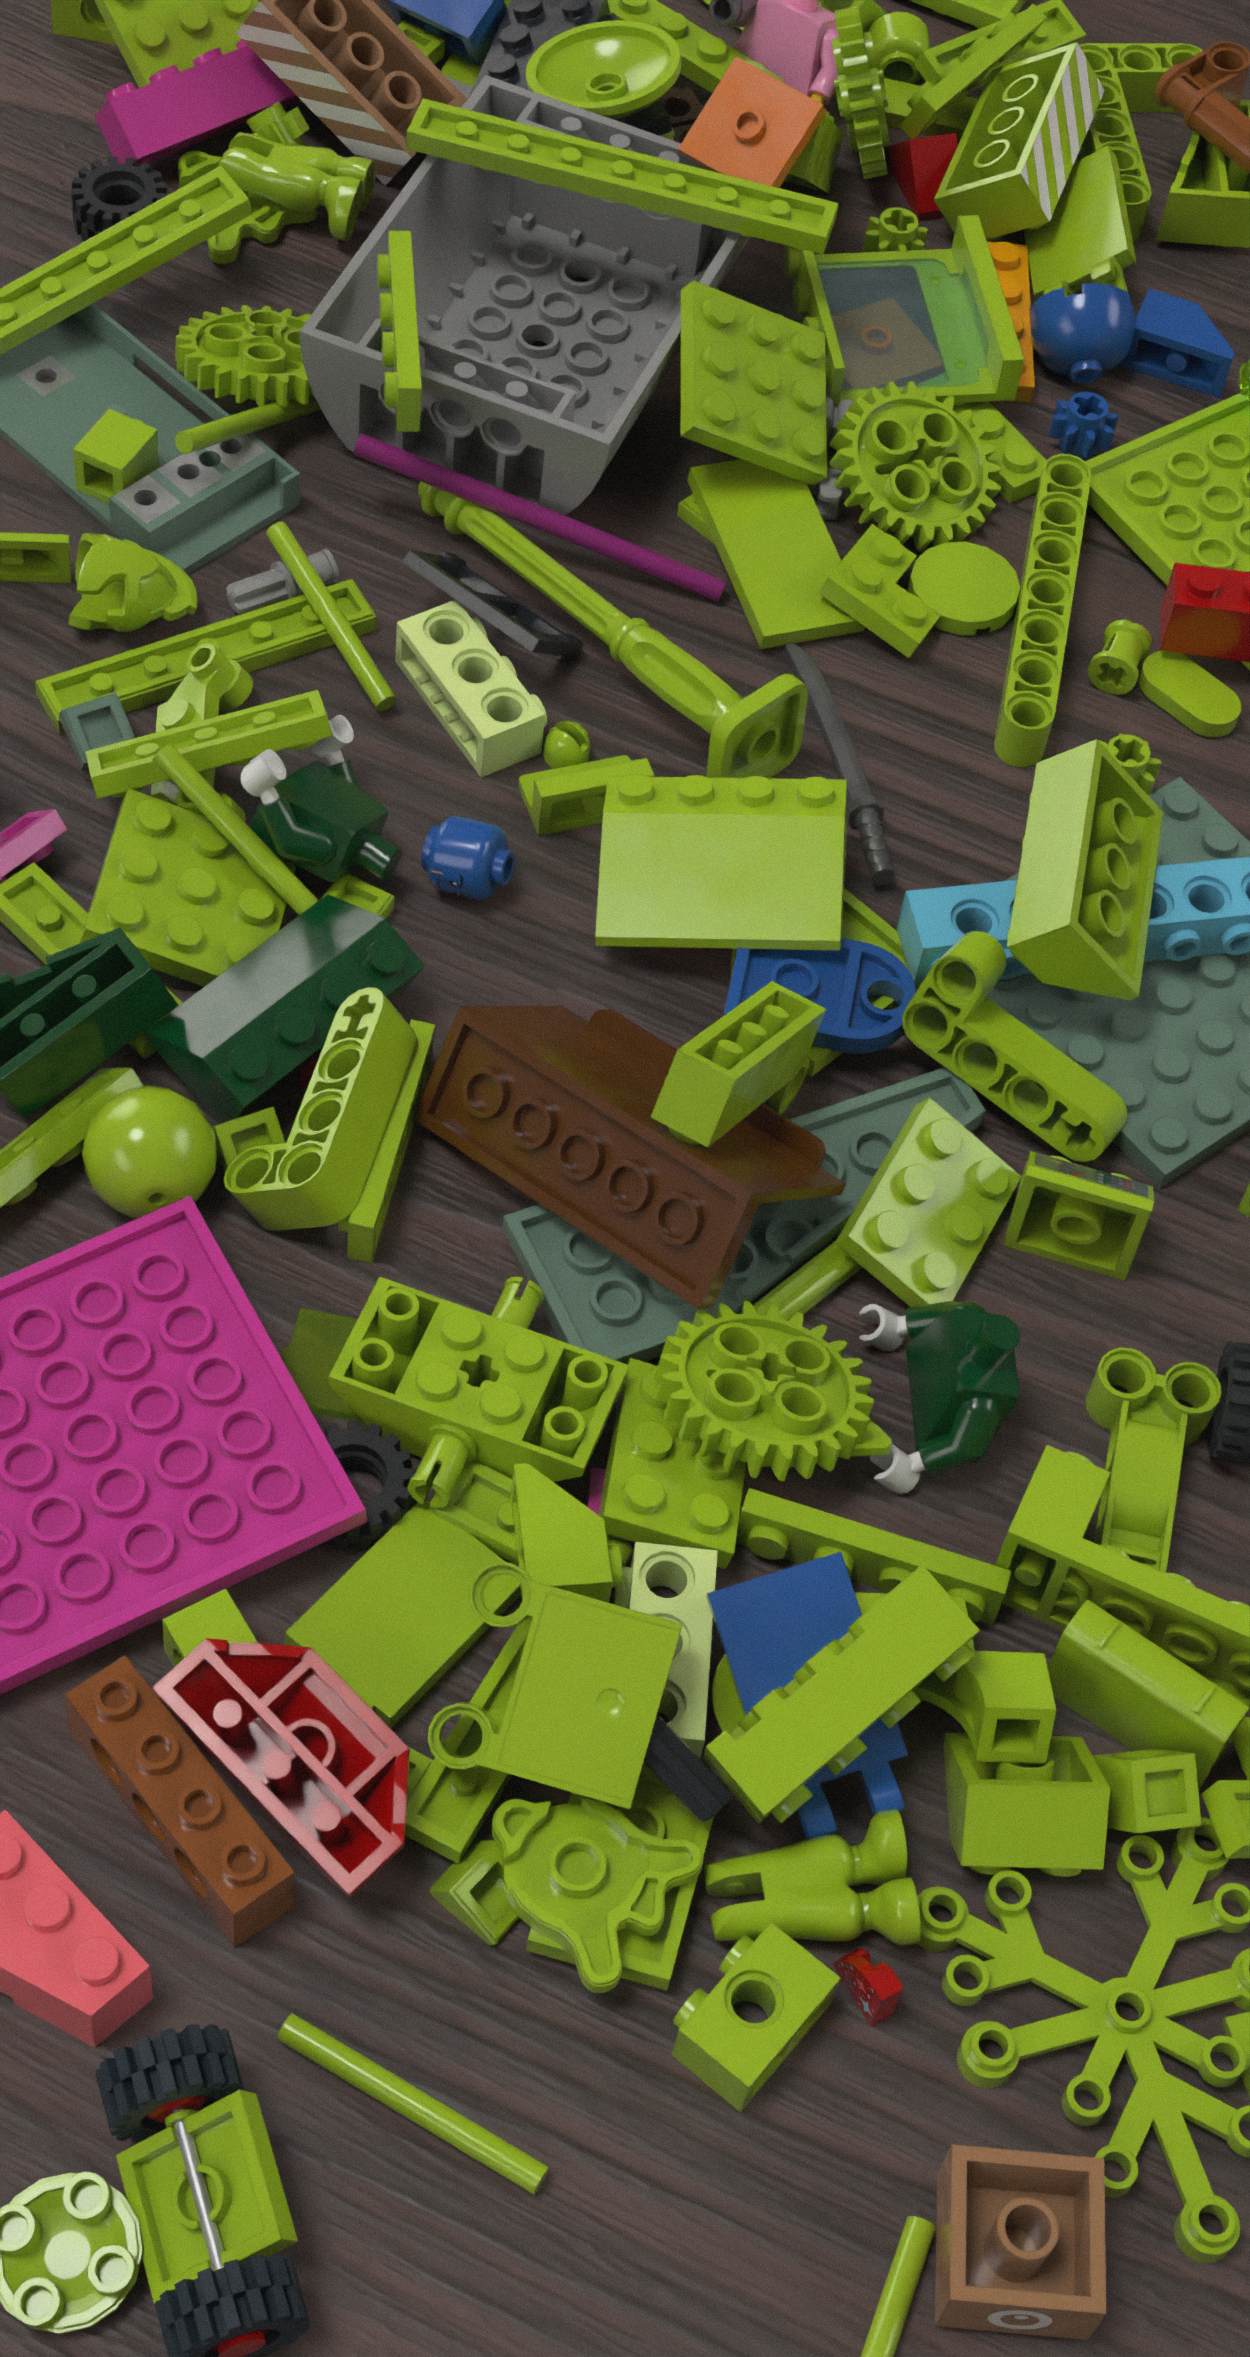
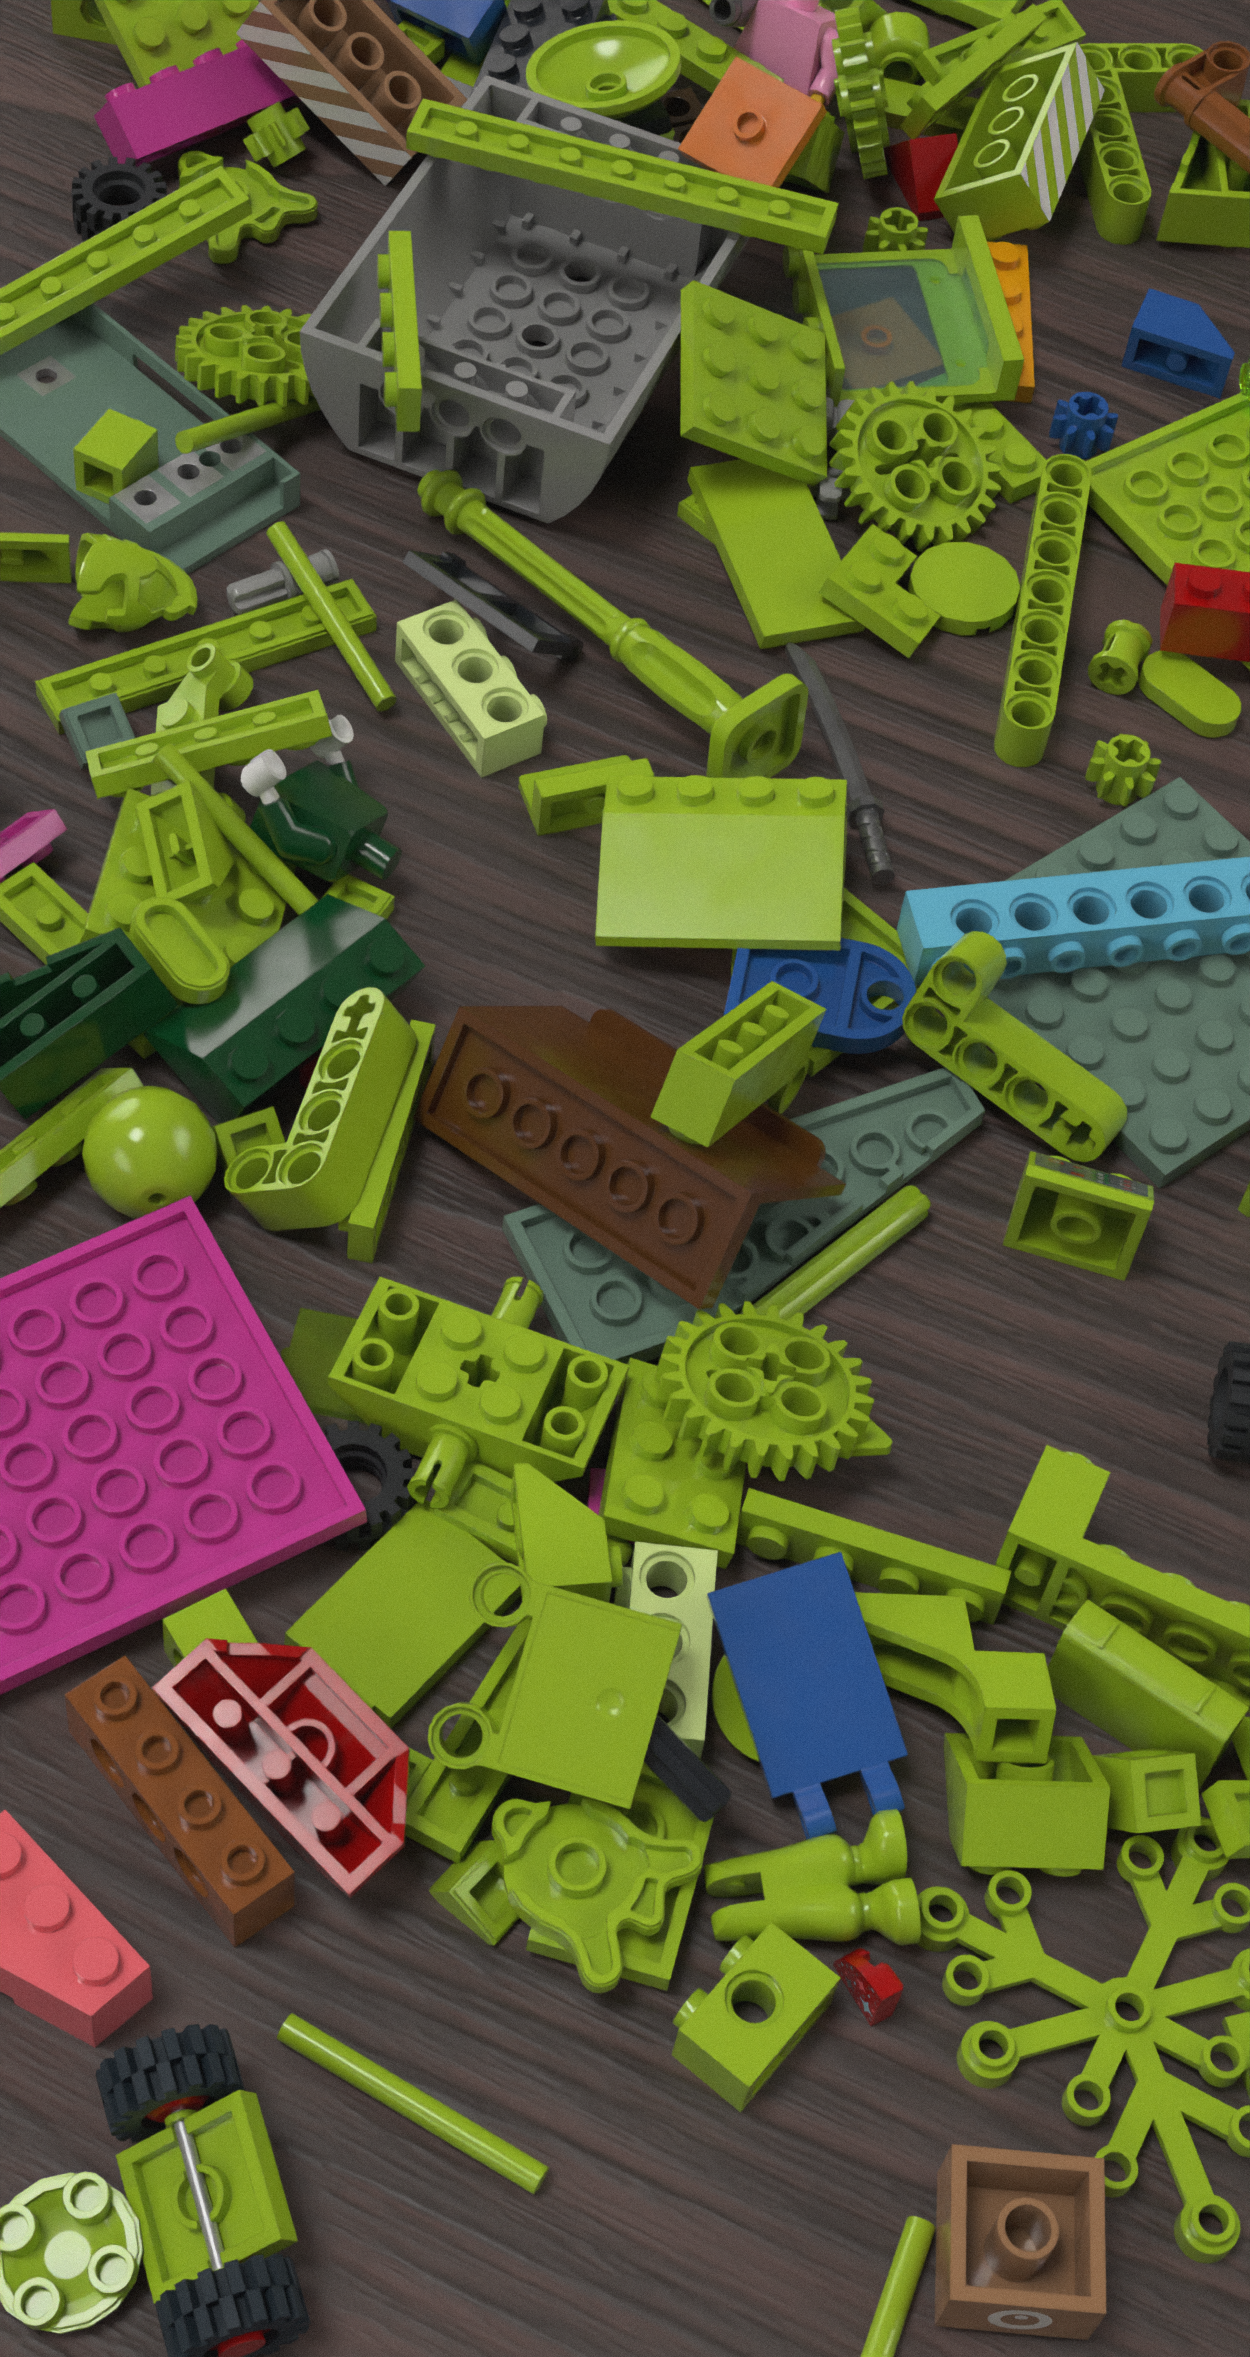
(179, 950): none -> lime tile
(183, 844): none -> lime slope
(303, 178): lime piece -> none
(467, 857): blue head -> none
(539, 517): magenta piece -> none
(566, 745): lime hinge -> none
(841, 1696): lime wedge -> none
(928, 1208): lime plate -> none
(958, 1383): dark green torso -> none
(1082, 332): blue cylinder -> none
(1086, 875): lime slope -> none
(1087, 233): lime tile -> none
(1146, 1447): lime piece -> none

